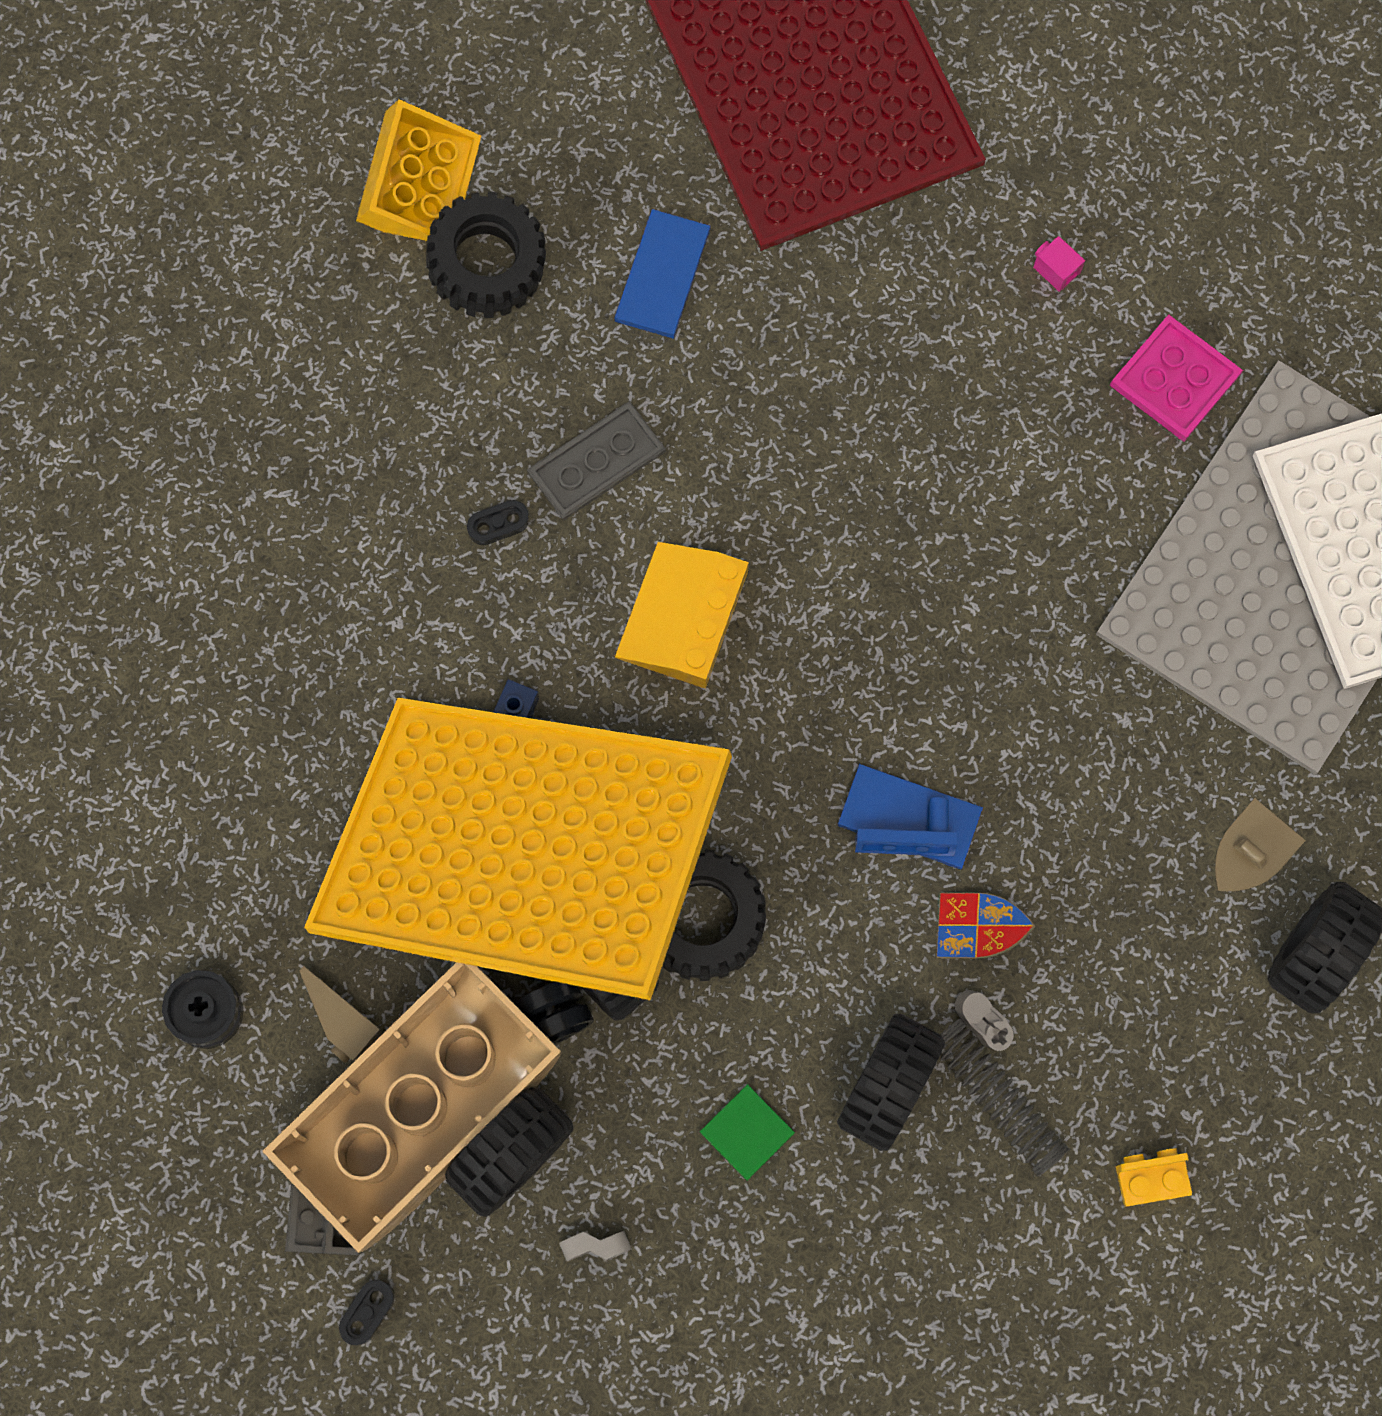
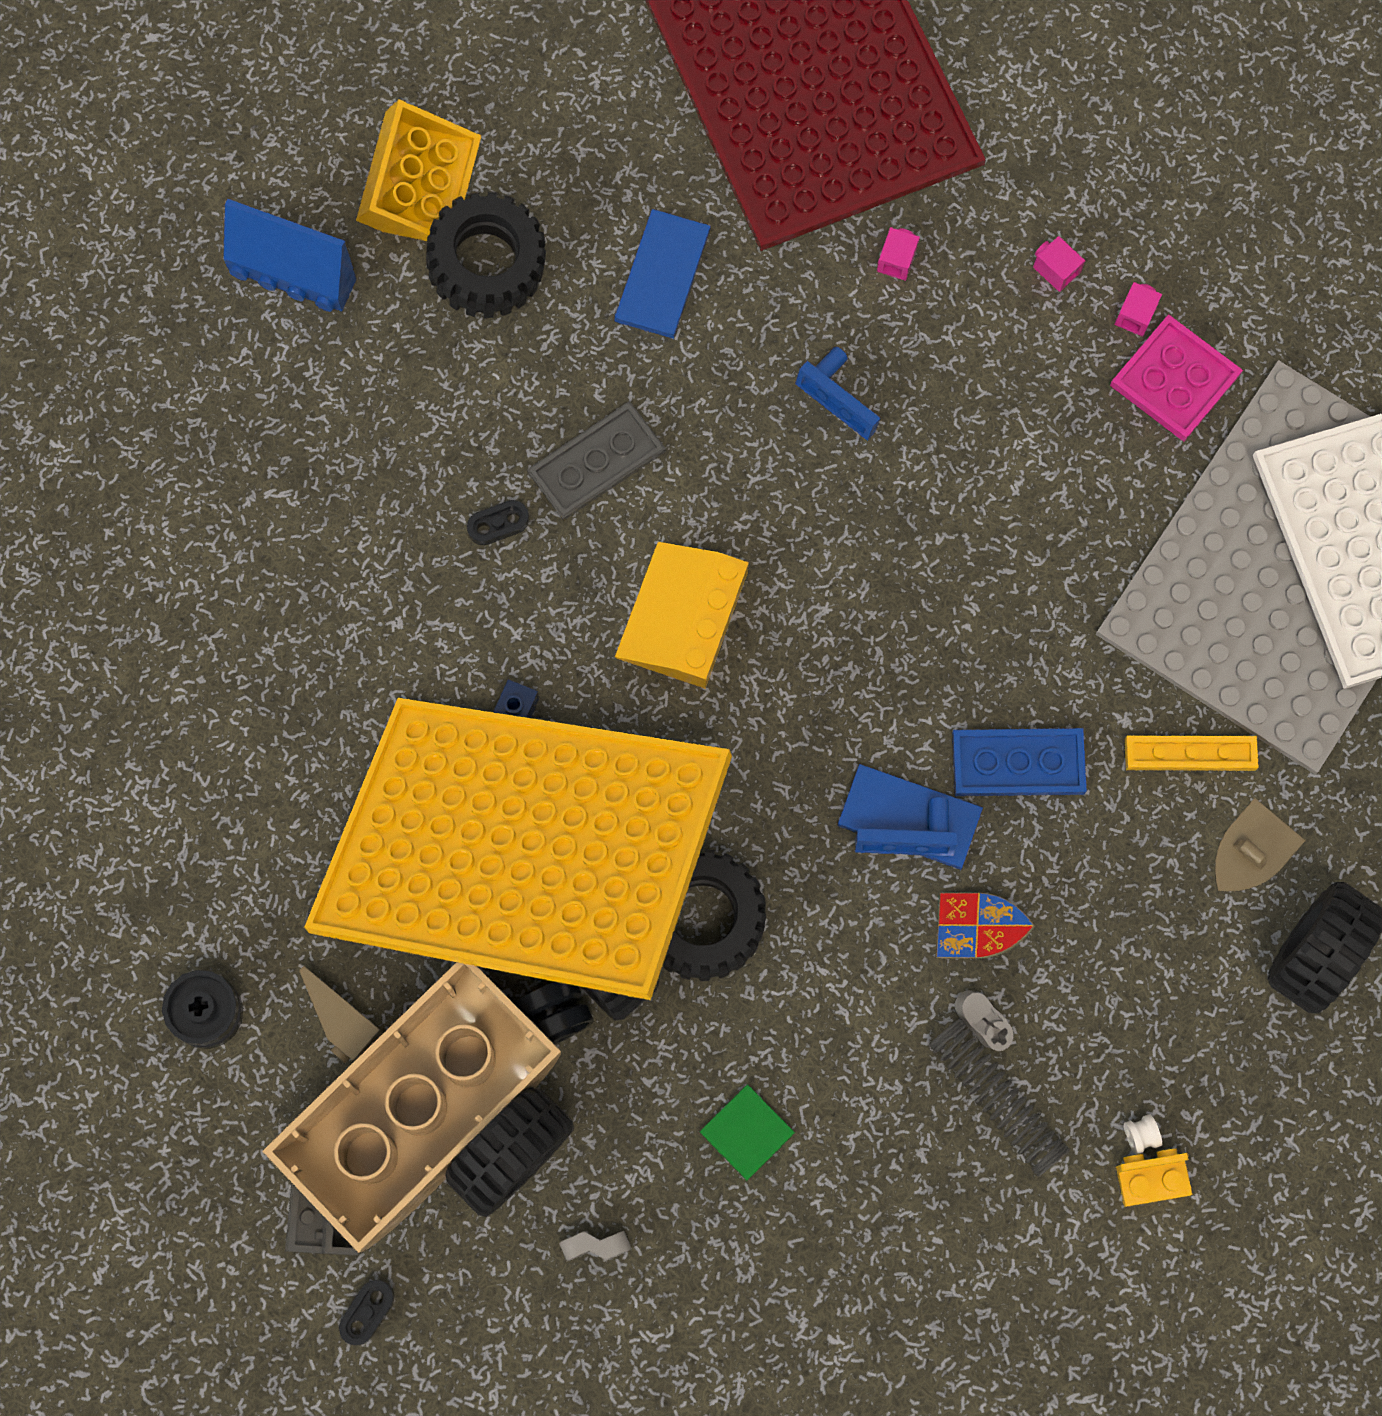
(287, 257): none -> blue slope
(817, 384): none -> blue piece
(891, 1082): black tyre -> none
(898, 253): none -> dark pink brick
(1019, 762): none -> blue plate
(1138, 308): none -> dark pink brick
(1143, 1134): none -> white wheel
(1191, 753): none -> yellow plate

